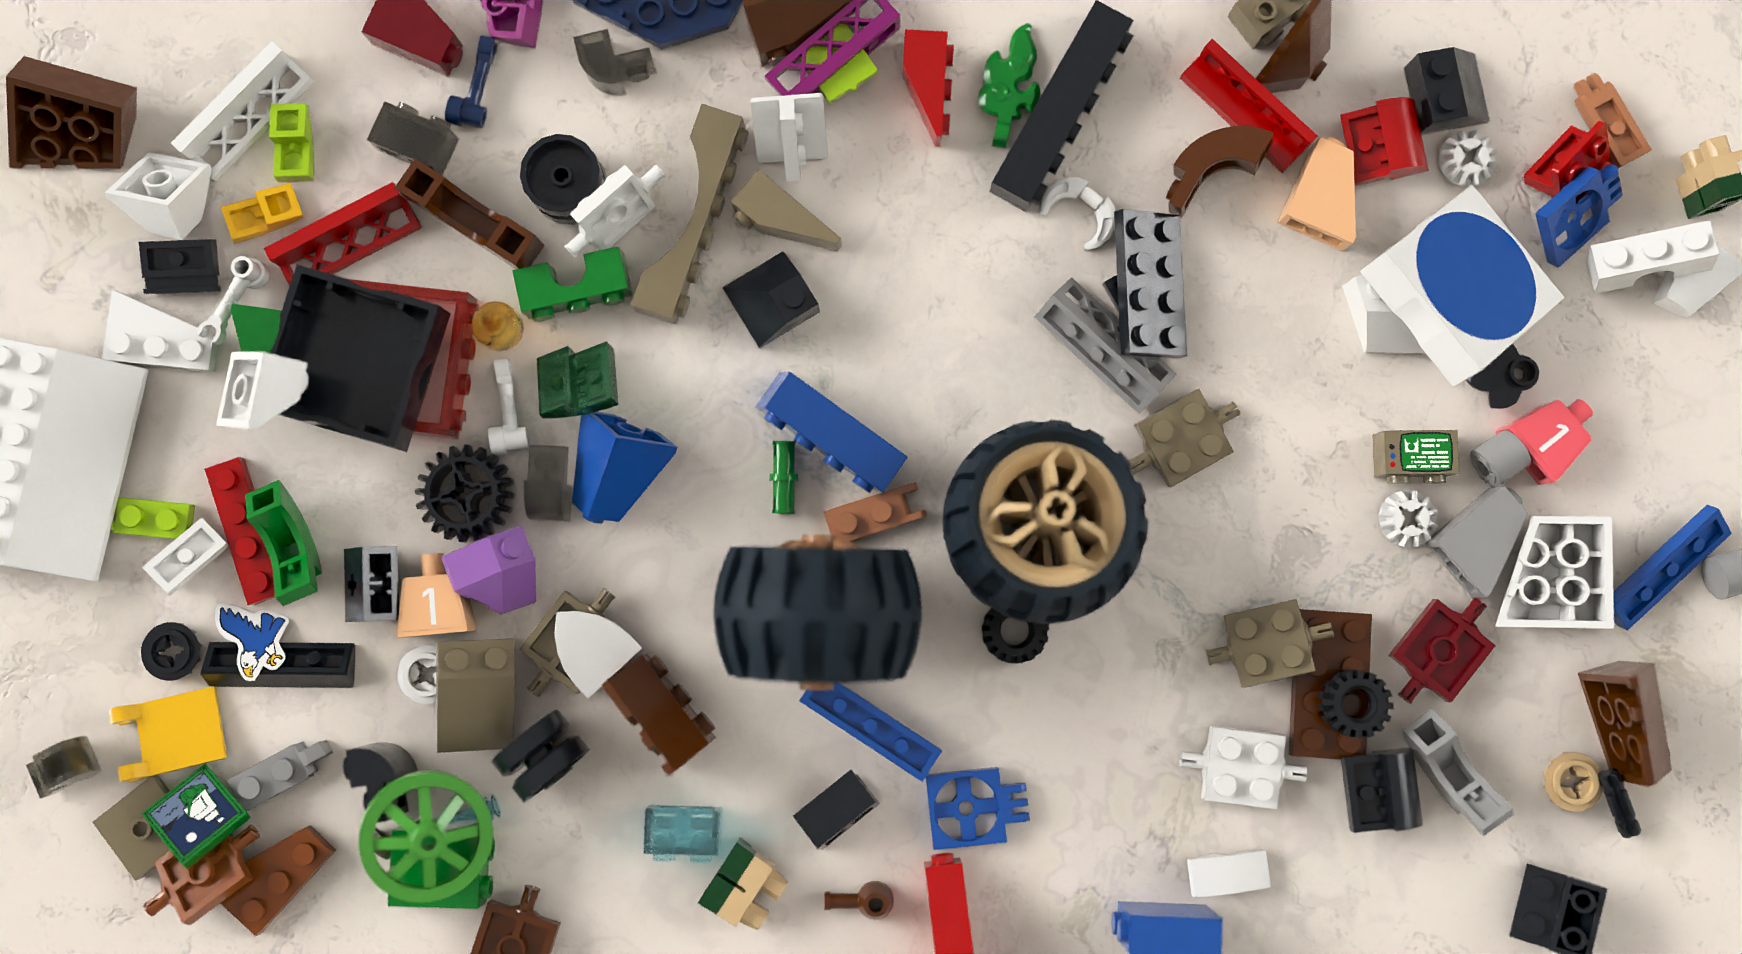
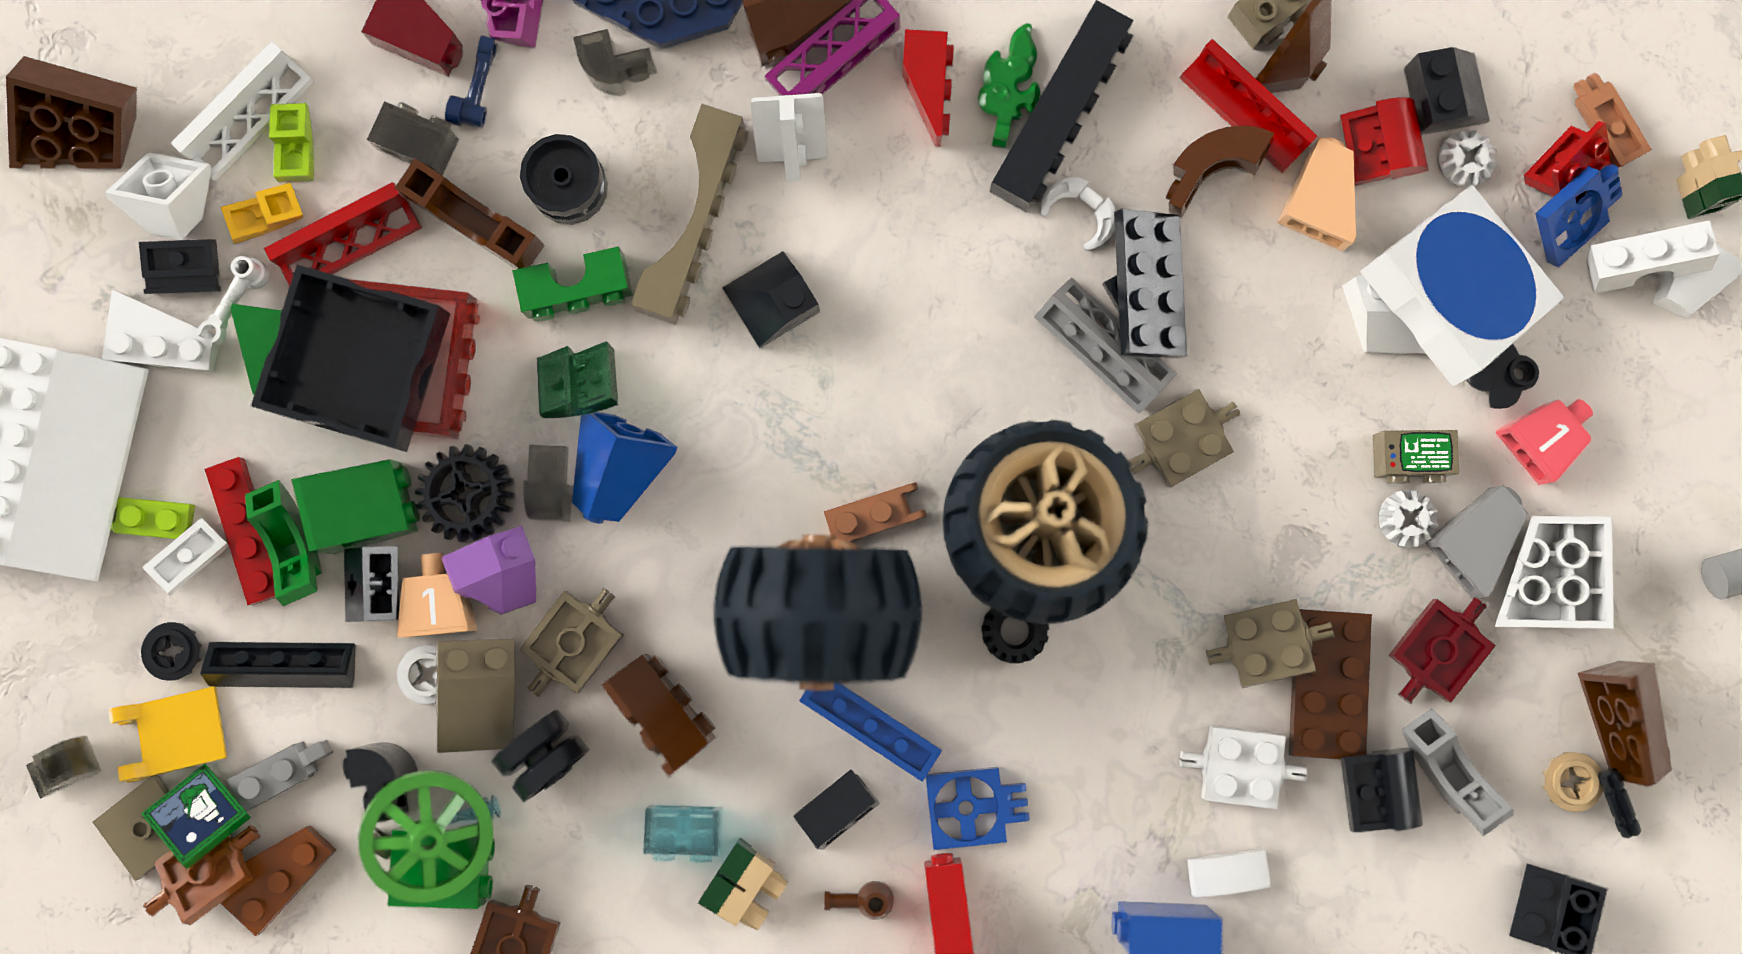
(255, 635): sticker -> none
(260, 388): white slope -> none
(355, 506): none -> green slope
(489, 318): clear yellow head -> none
(509, 435): white brick -> none
(591, 648): white sticker -> none
(613, 209): white plate -> none
(778, 214): dark tan slope -> none
(783, 476): green pin -> none
(831, 431): blue wedge -> none
(850, 75): lime piece -> none
(1377, 703): black tyre -> none
(1500, 458): light grey piece -> none
(1669, 566): blue plate -> none

